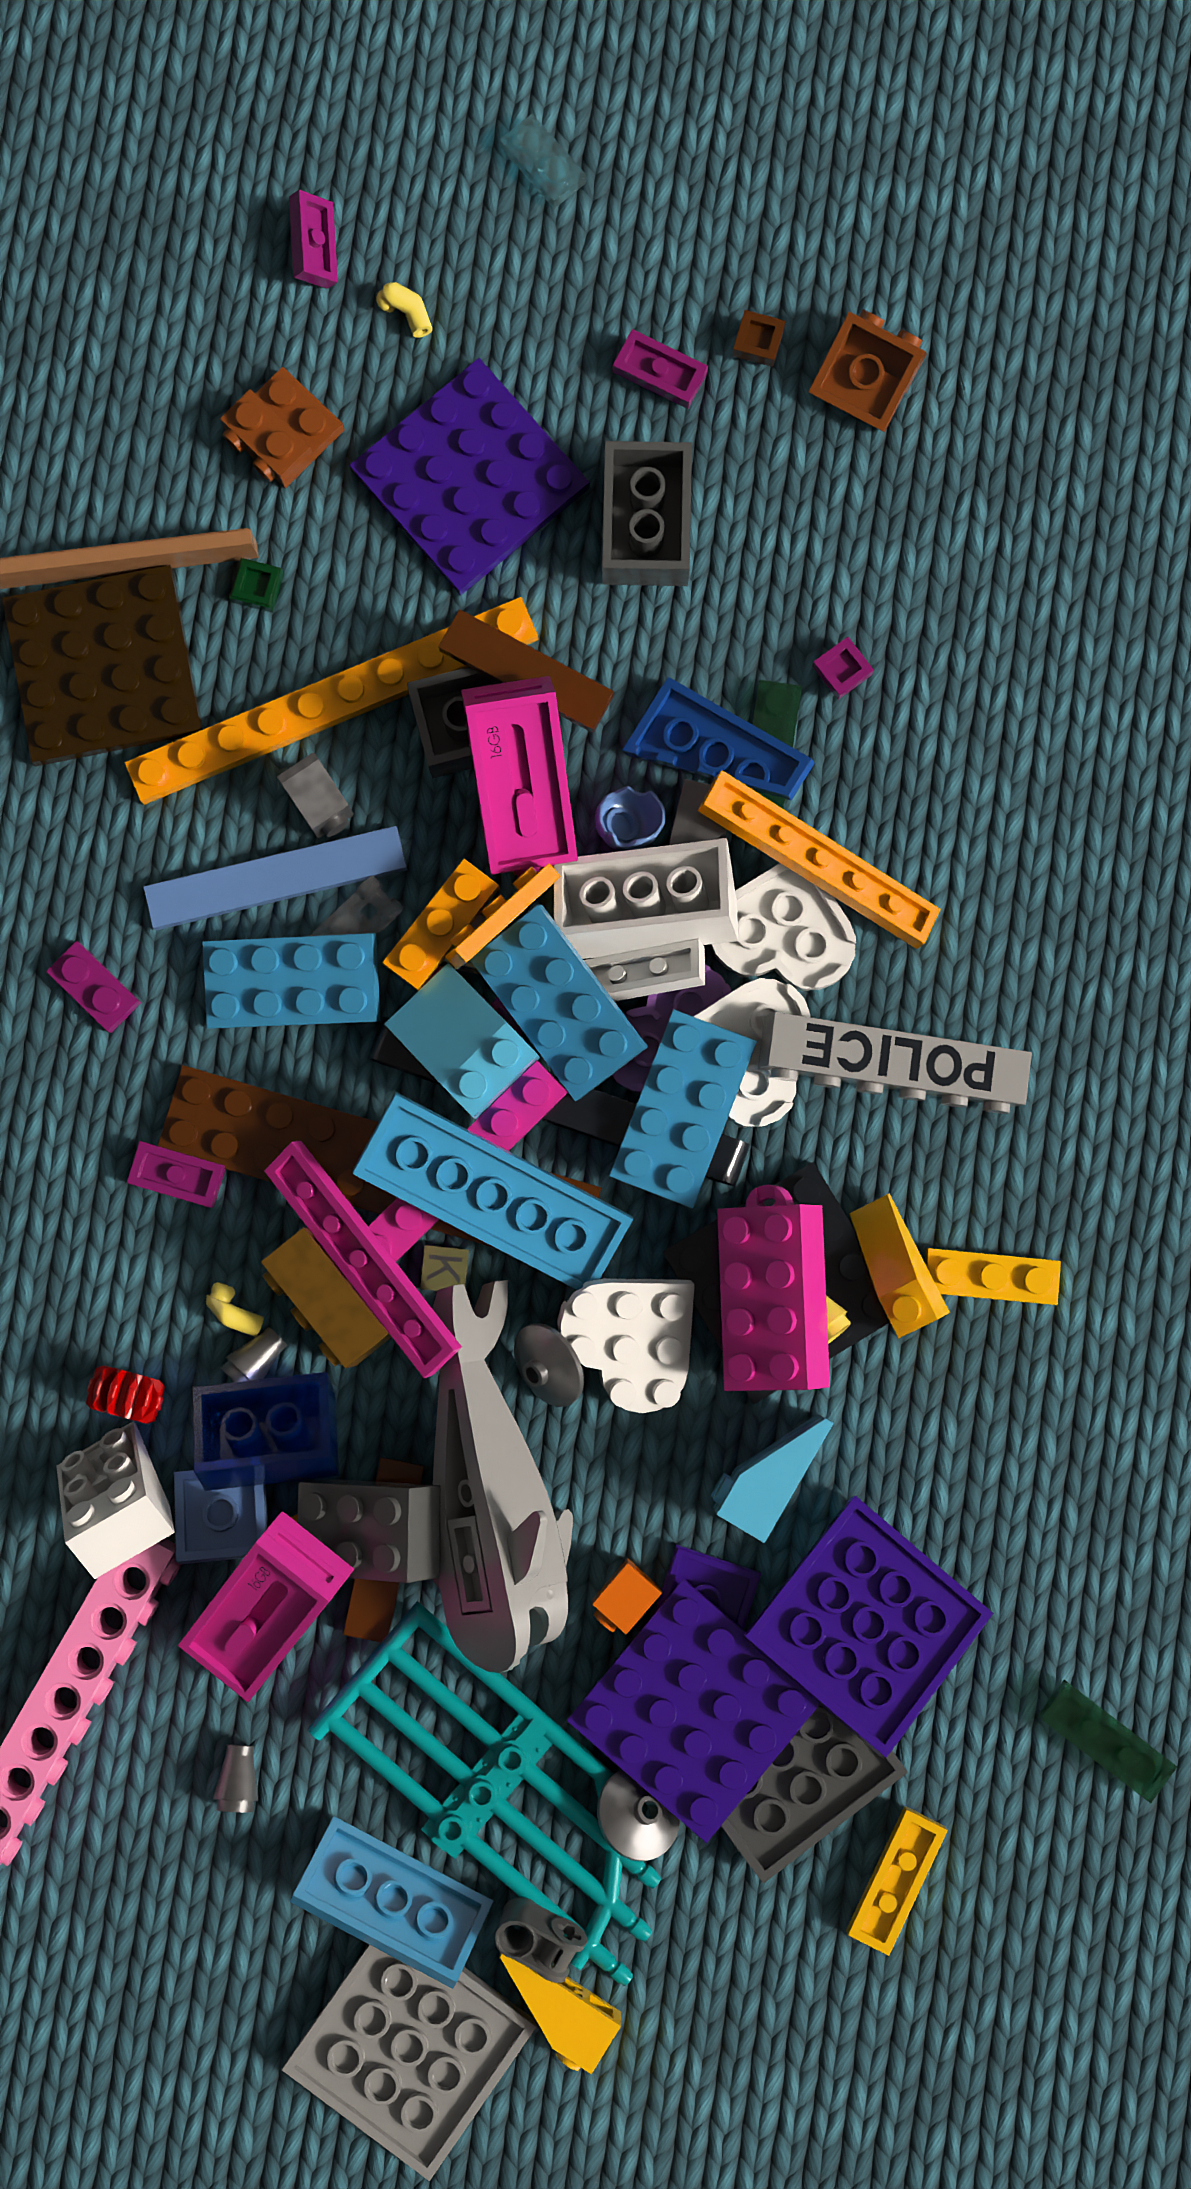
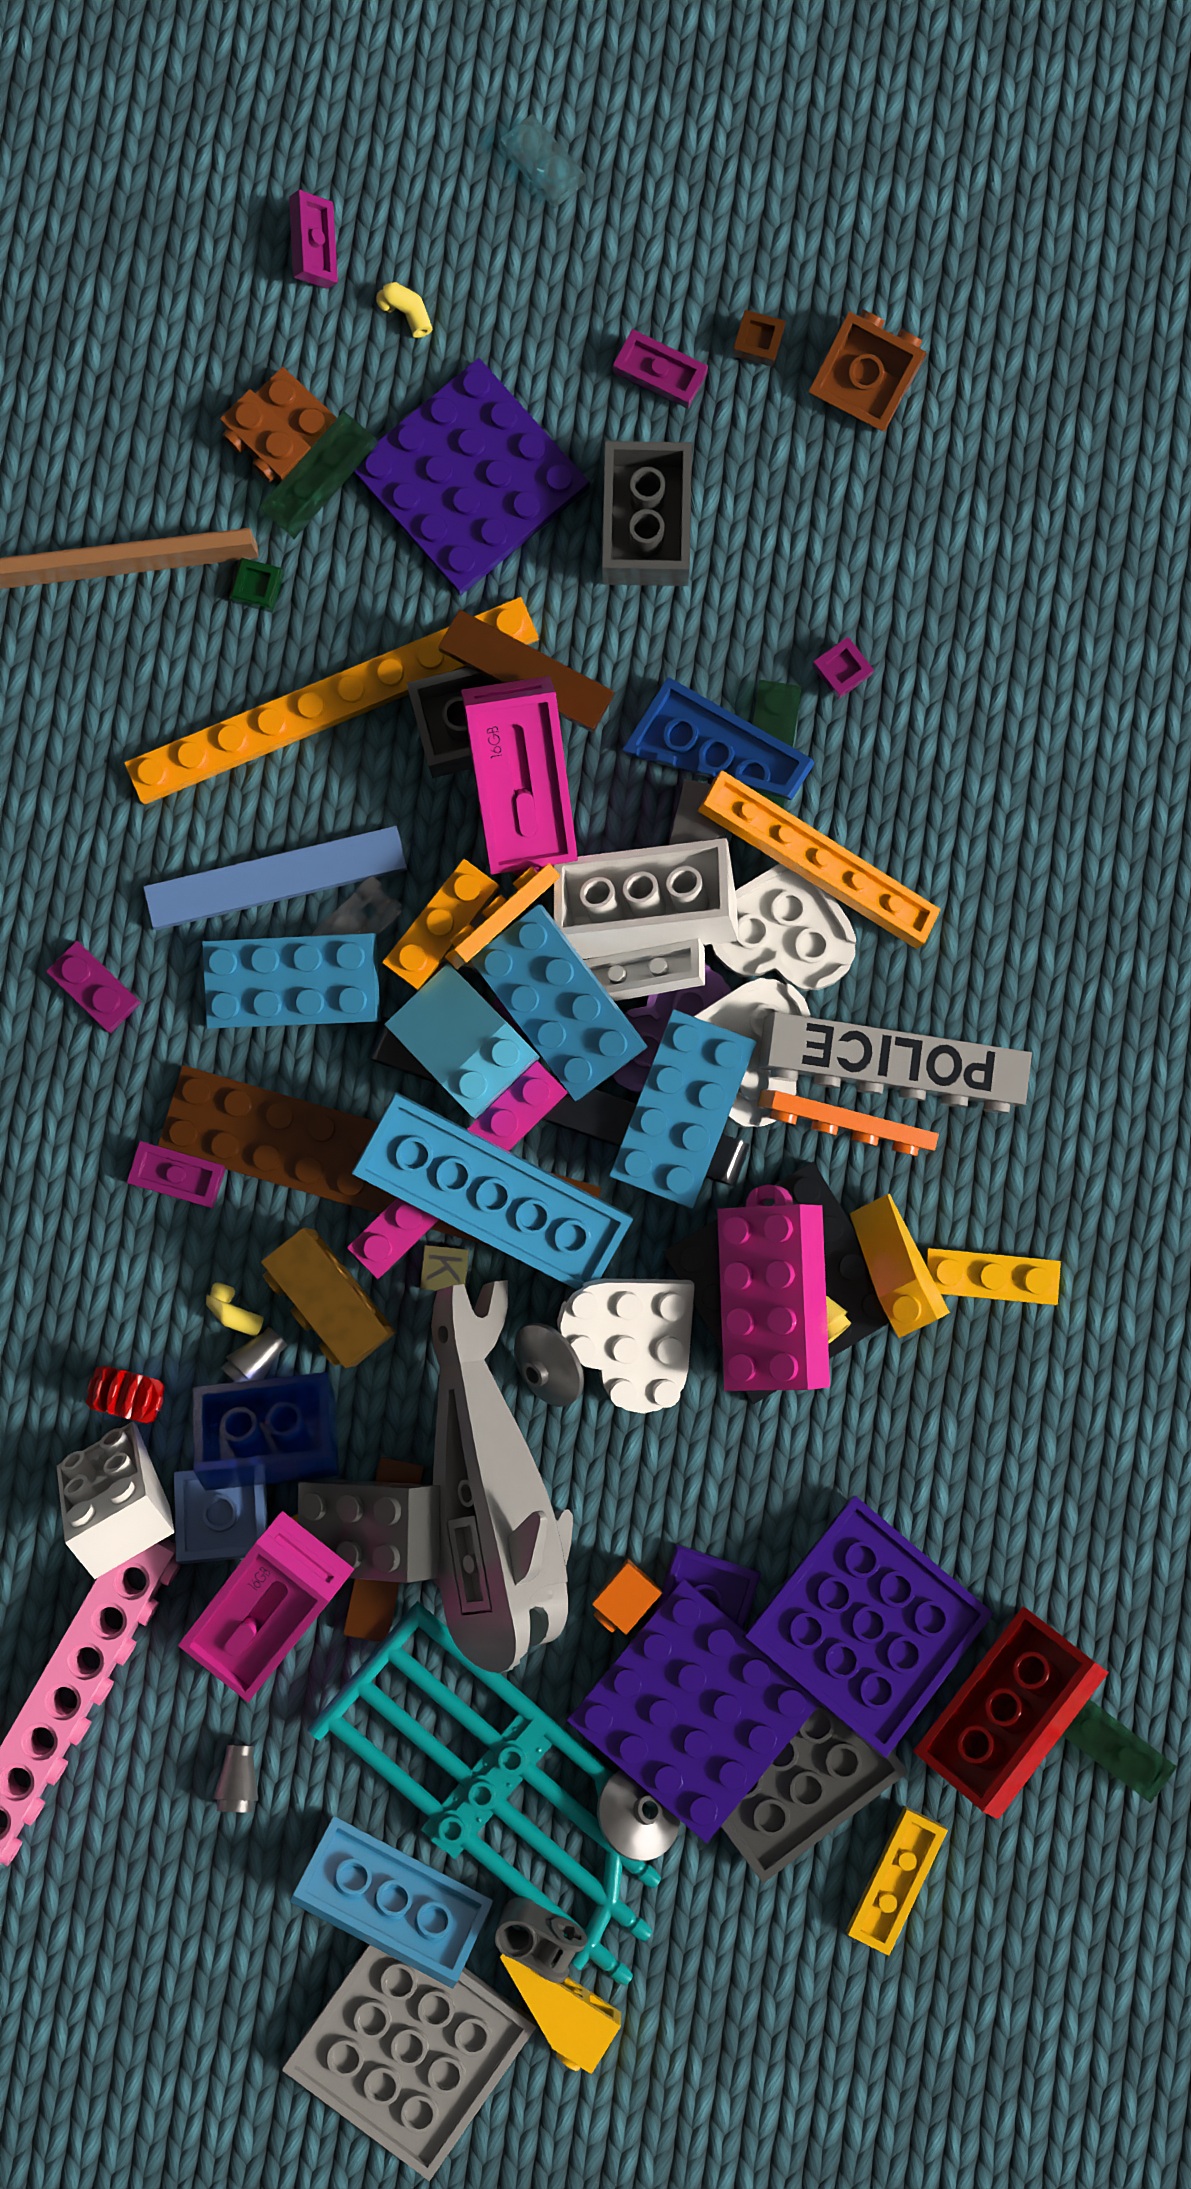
(102, 665): dark brown plate -> none
(316, 796): flat silver slope -> none
(319, 475): none -> clear green plate
(363, 1259): dark pink plate -> none
(629, 819): medium blue hair -> none
(765, 1482): medium azure slope -> none
(829, 1118): none -> orange plate
(1010, 1713): none -> red brick

